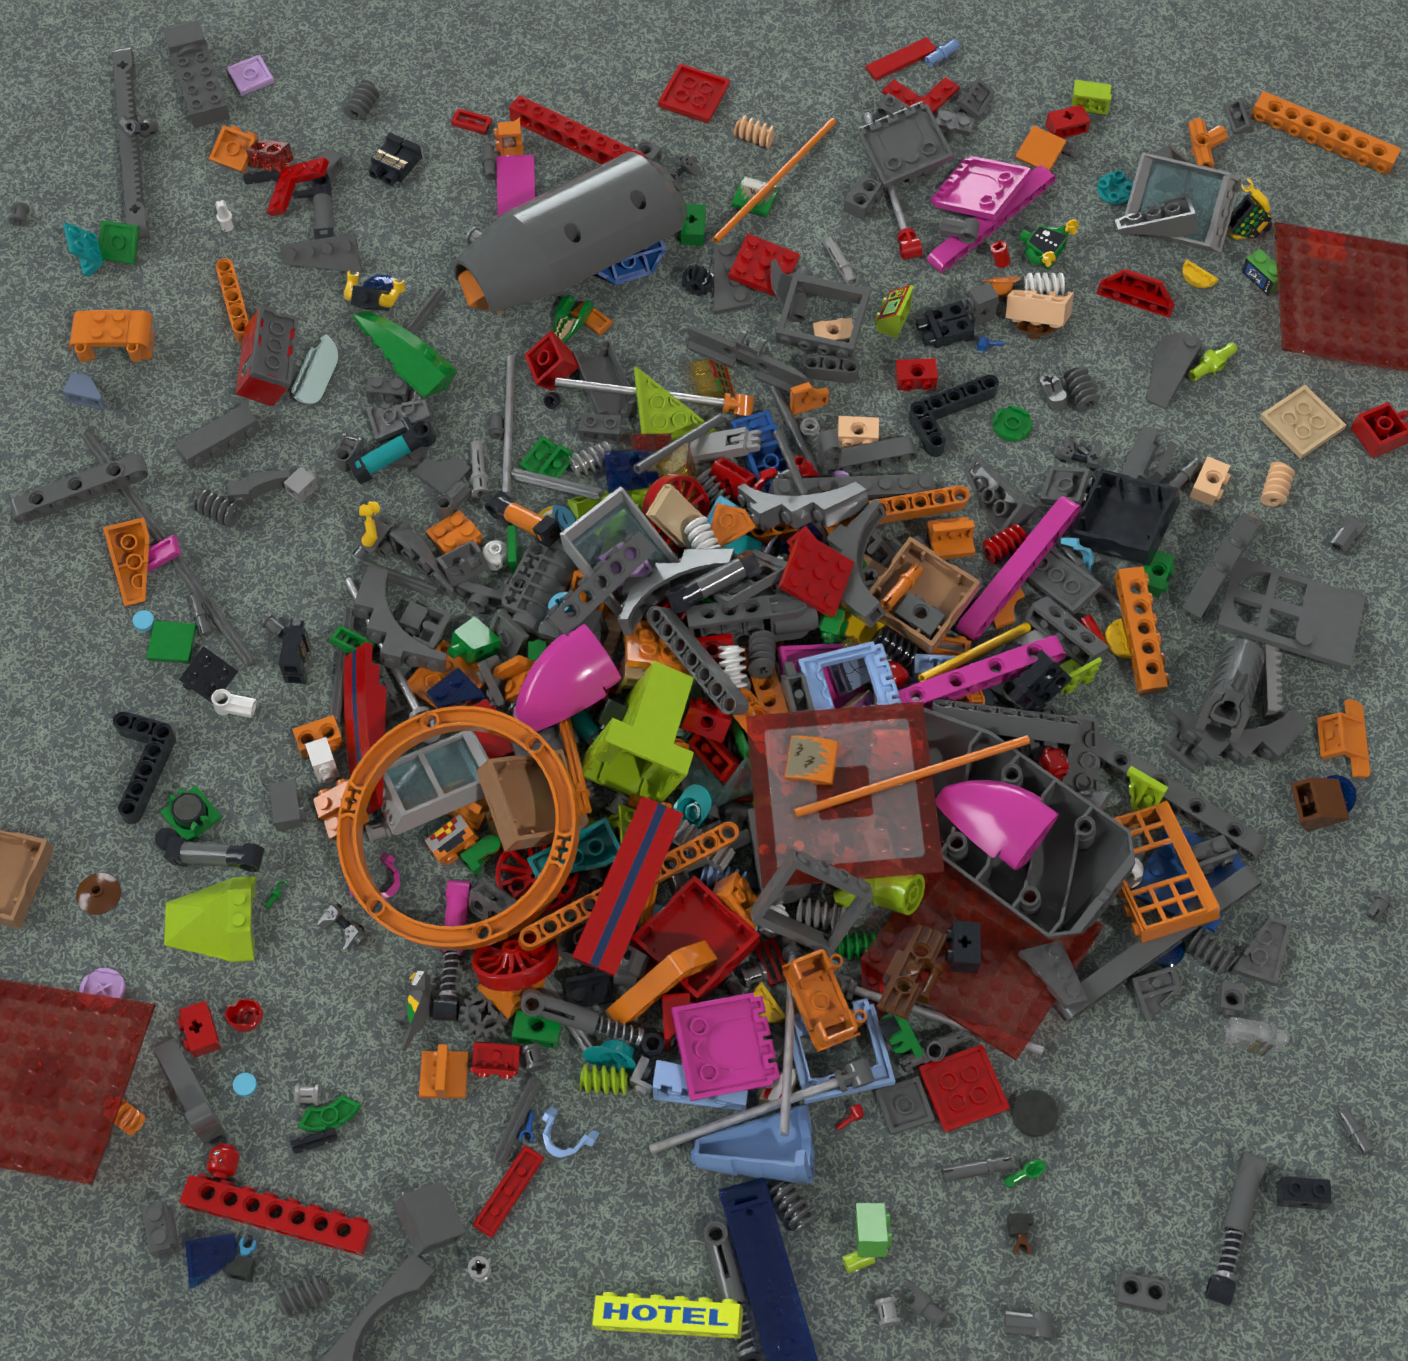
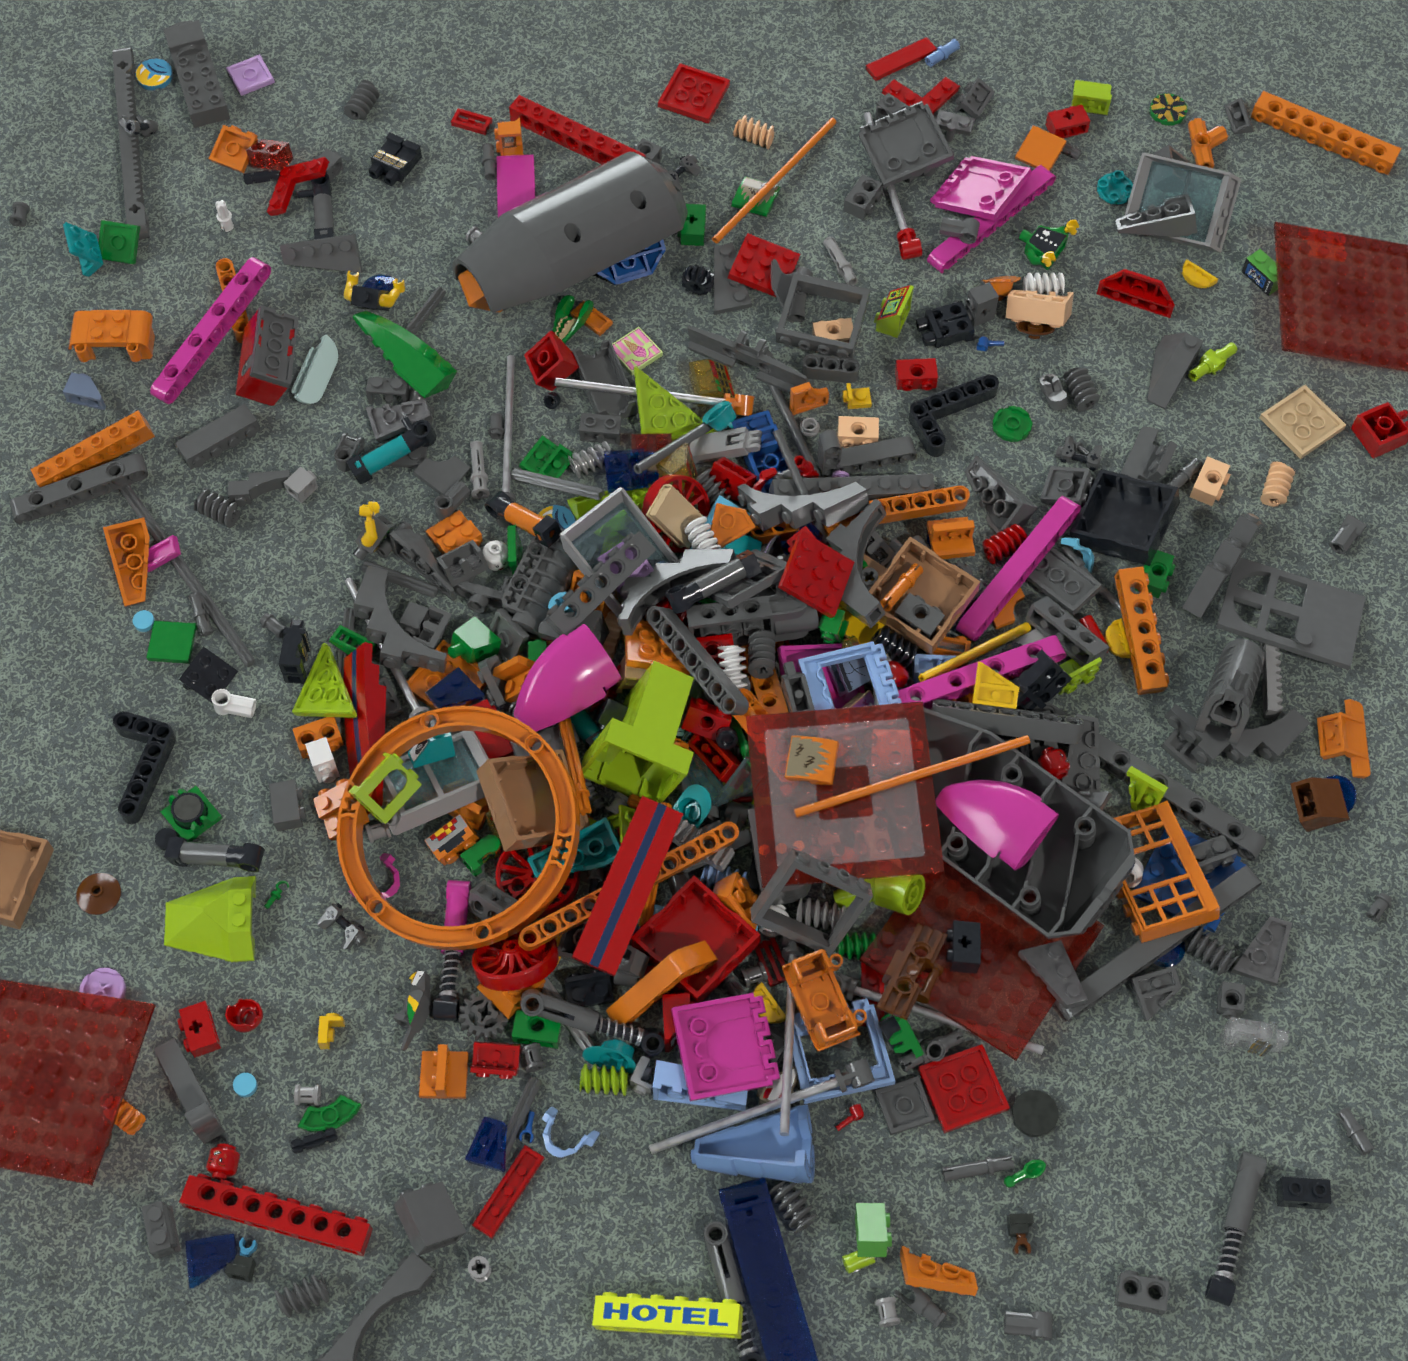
(95, 450): none -> orange brick
(154, 74): none -> tile
(210, 330): none -> dark pink beam
(324, 690): none -> lime tile
(326, 1033): none -> yellow bracket
(362, 792): none -> lime panel
(432, 750): none -> teal slope
(489, 1145): none -> clear blue wing
(636, 350): none -> tile
(720, 416): none -> teal piece
(727, 738): none -> black tile
(856, 397): none -> yellow bracket
(928, 1274): none -> orange wing
(993, 688): none -> yellow wing
(1000, 254): red piece -> none
(1168, 109): none -> tile
(1250, 215): torso -> none

